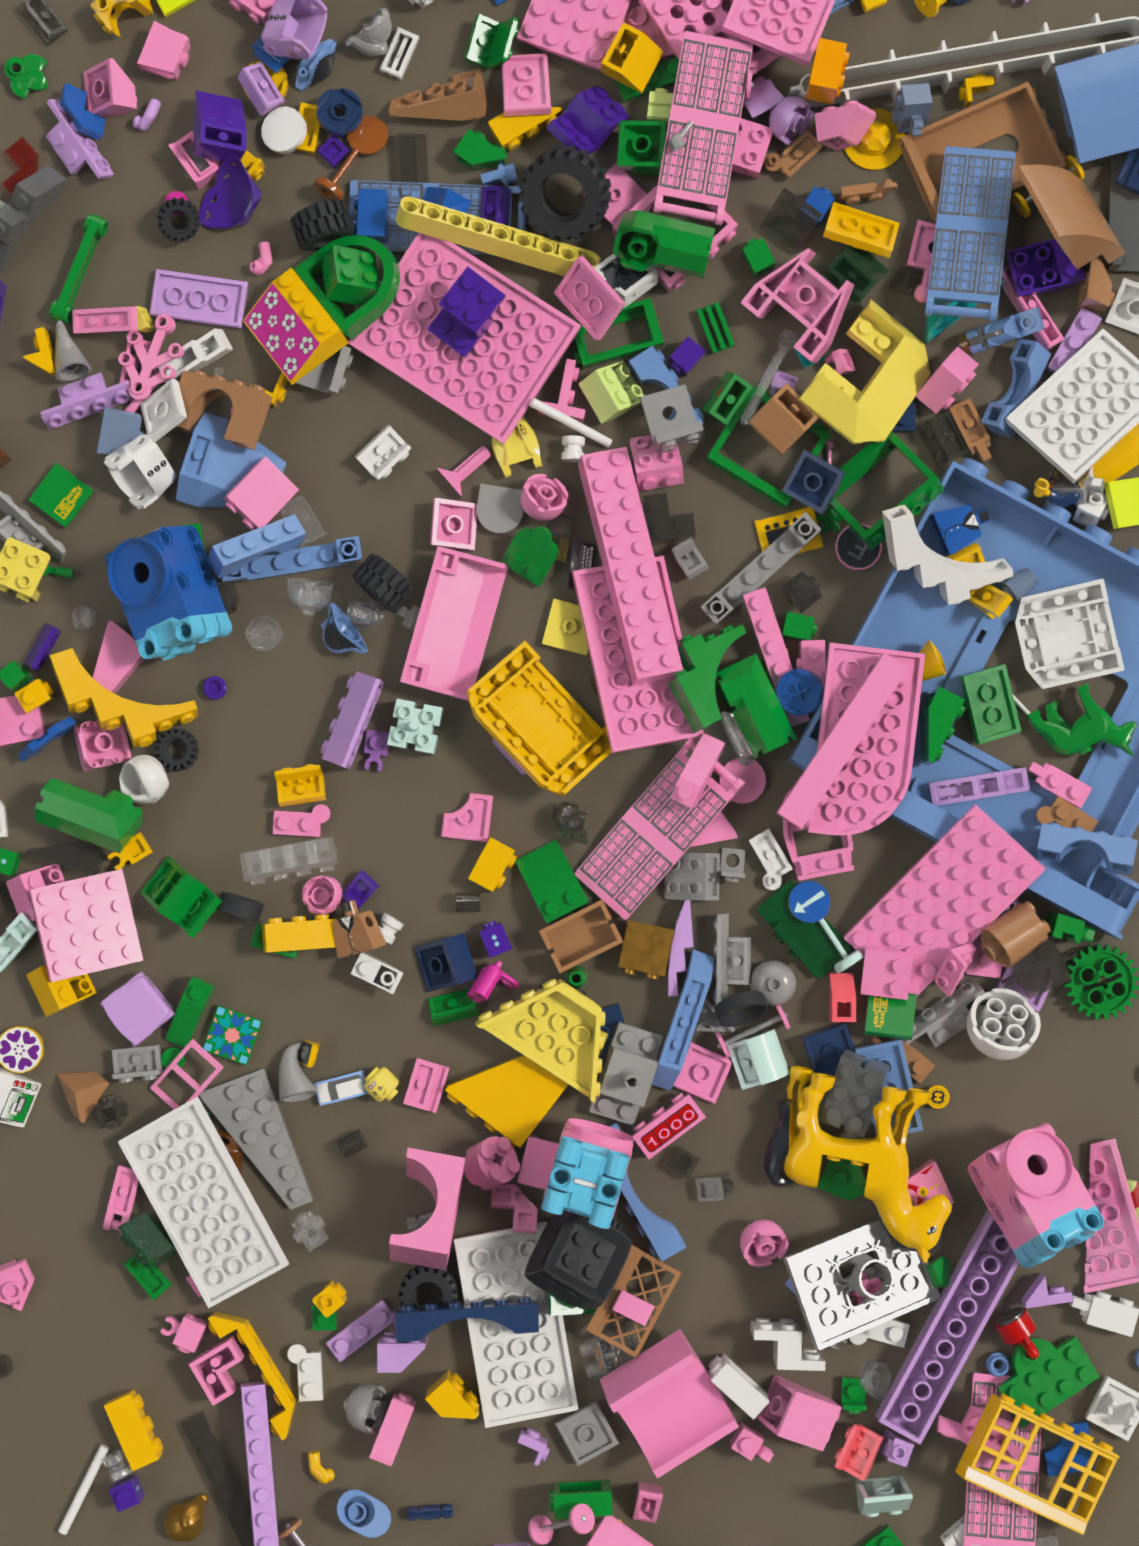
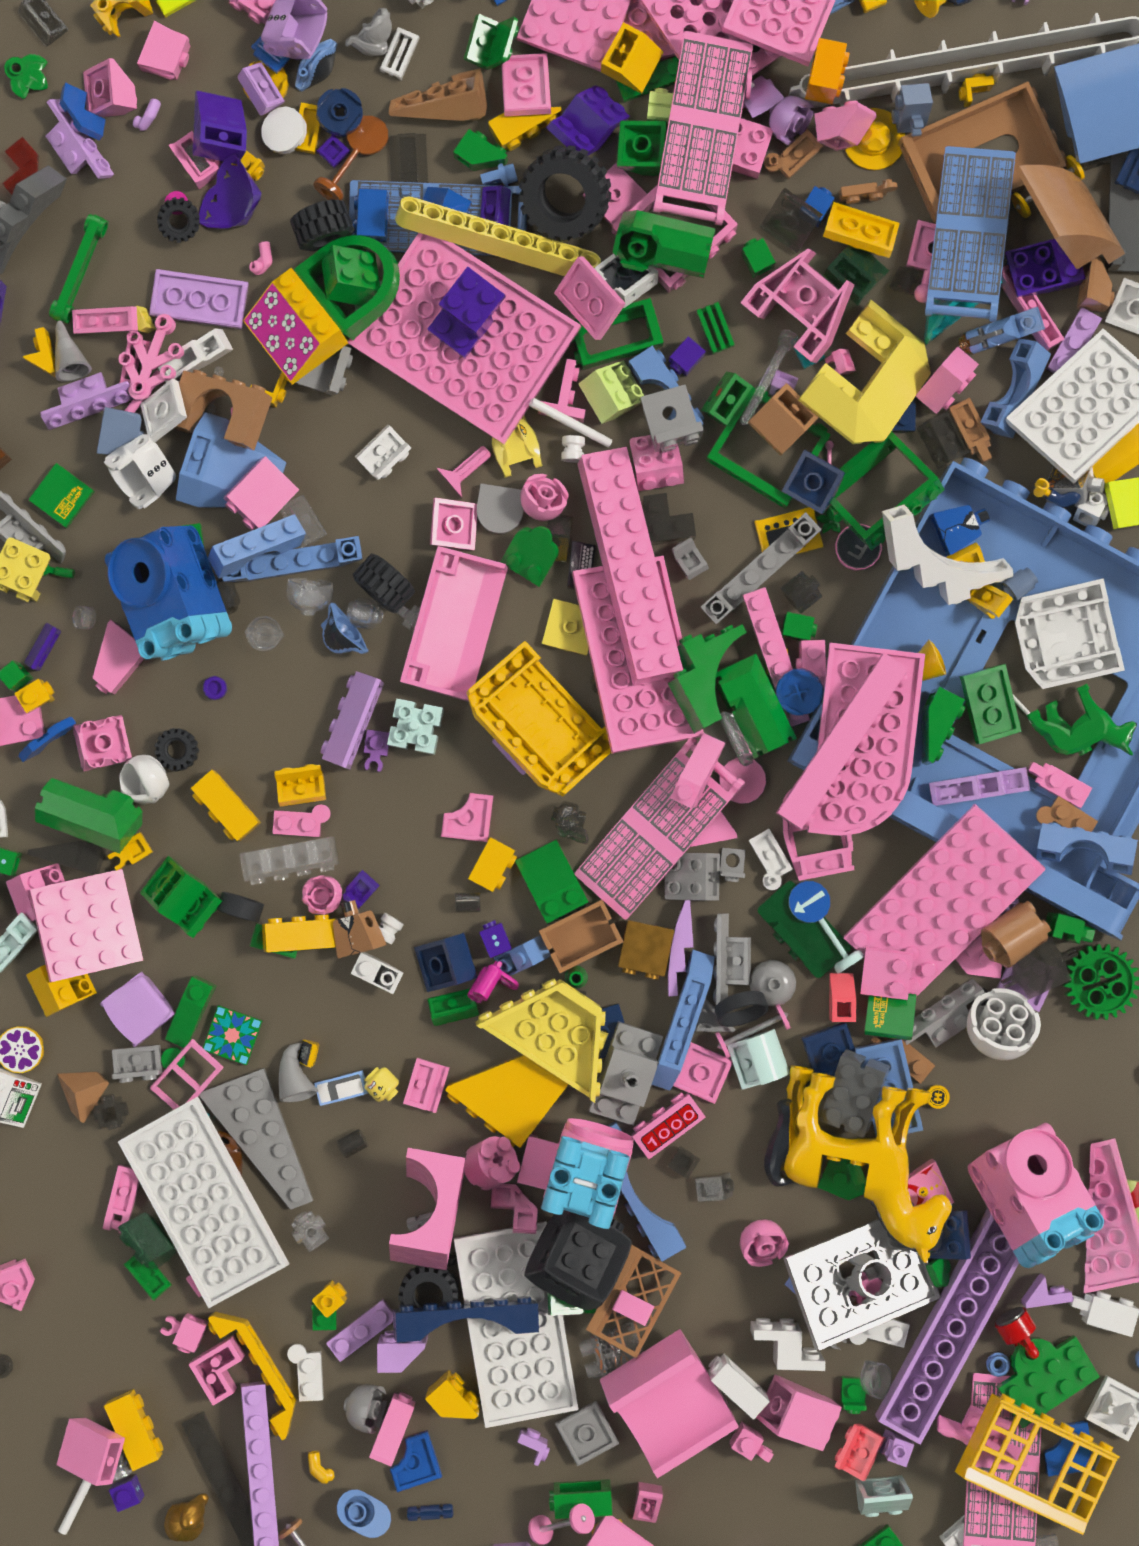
(90, 1451): none -> bright pink brick
(112, 710): yellow arch -> none
(225, 806): none -> yellow brick
(418, 1463): none -> blue tile
(523, 956): none -> medium blue slope
(677, 142): light grey hand -> none
(954, 967): bright pink bracket -> none
(955, 1238): none -> dark blue plate

